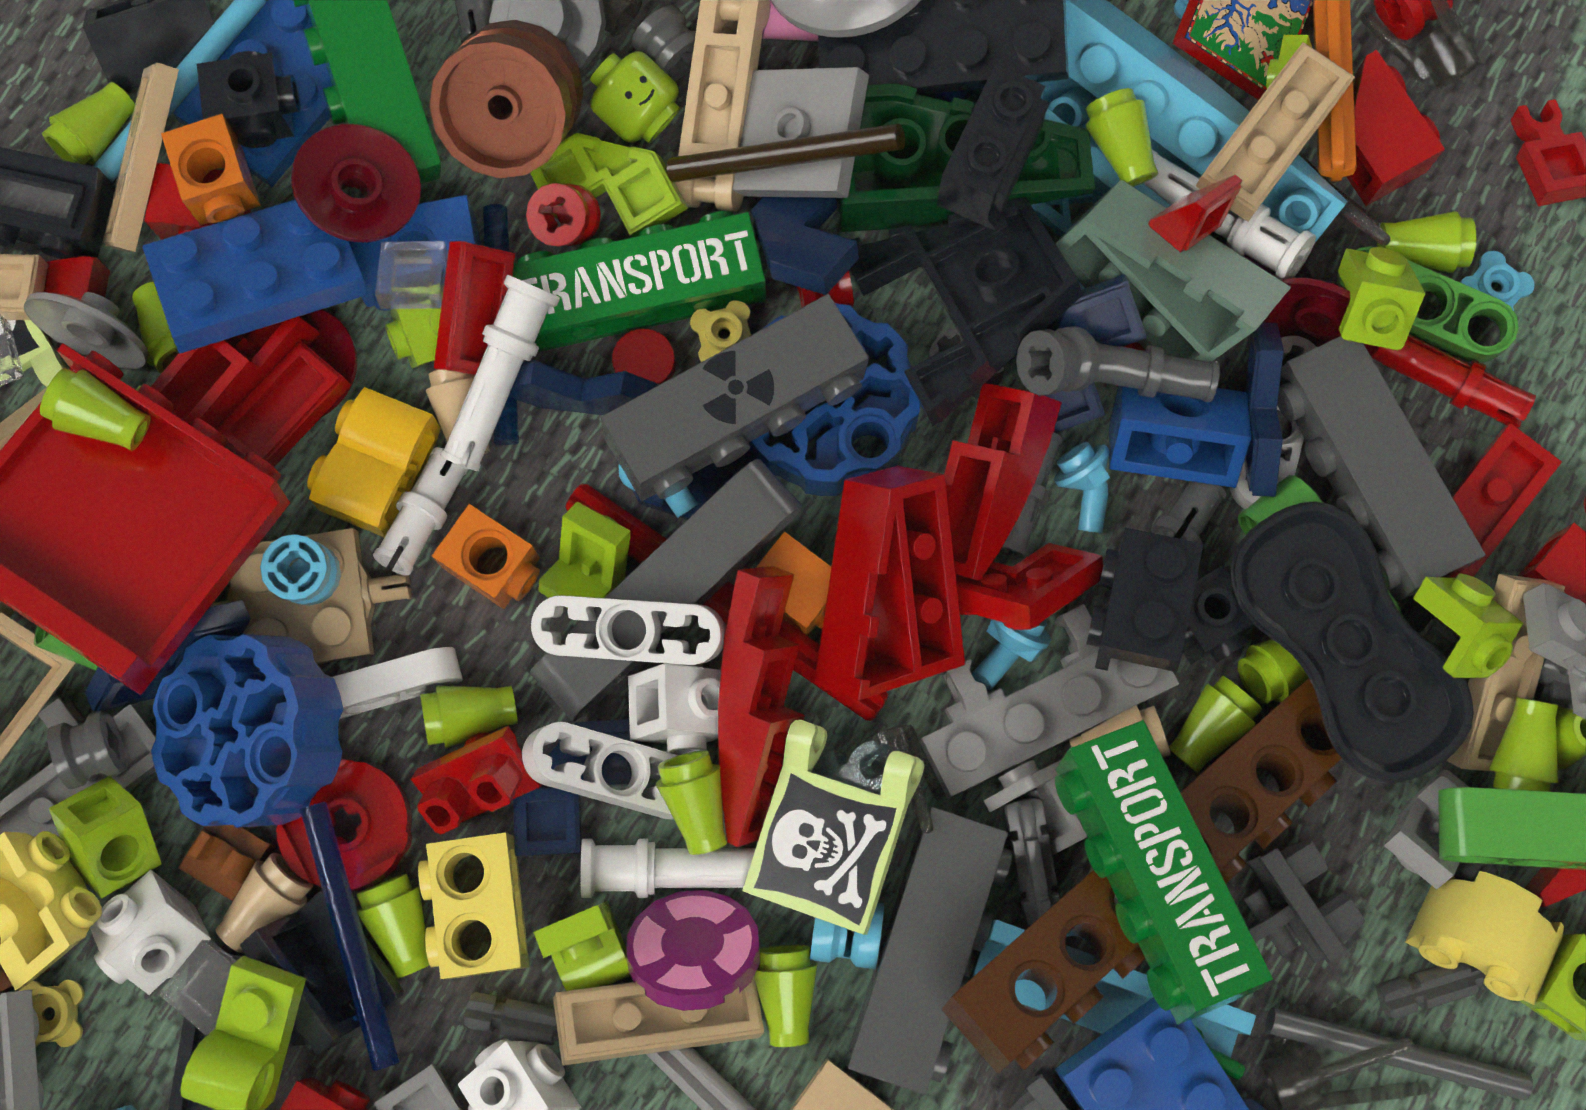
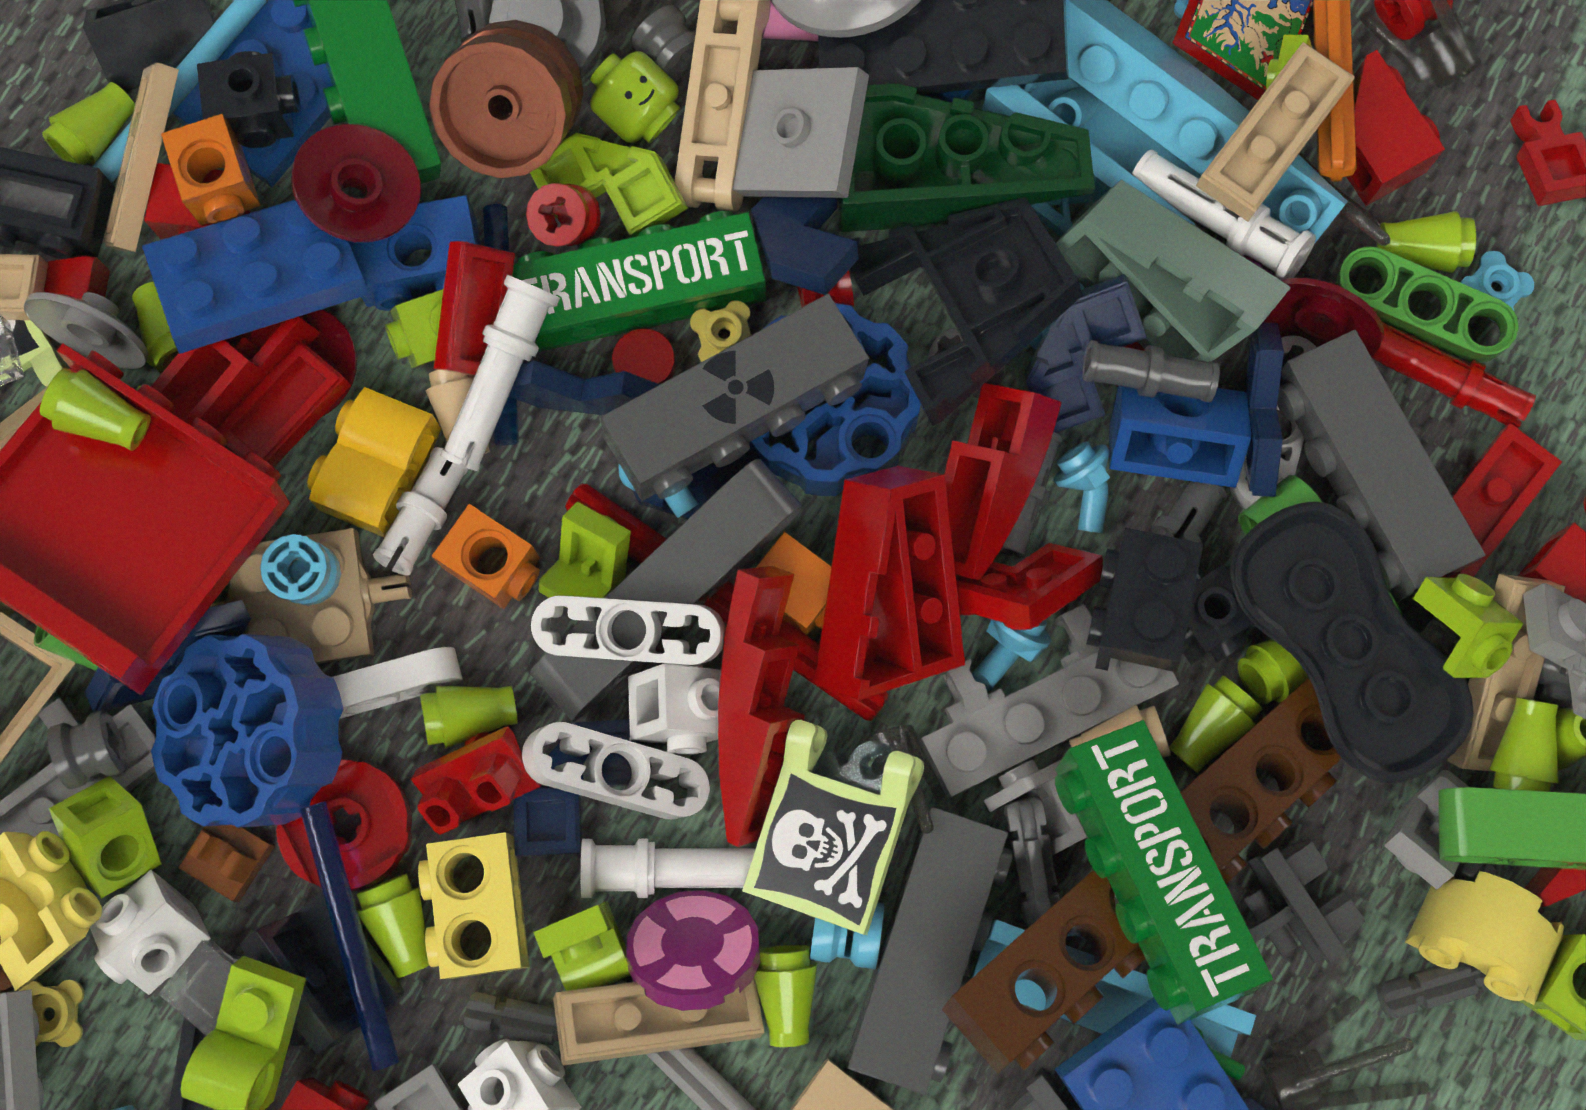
(265, 896): tan cone -> none
(411, 274): clear tile -> none
(694, 798): lime cone -> none
(787, 153): dark brown bar -> none
(993, 147): black window -> none
(1057, 360): dark grey wheel -> none
(1122, 134): lime cone -> none
(1196, 214): red slope -> none
(1382, 297): lime bracket -> none
(1419, 1060): dark grey bar -> none

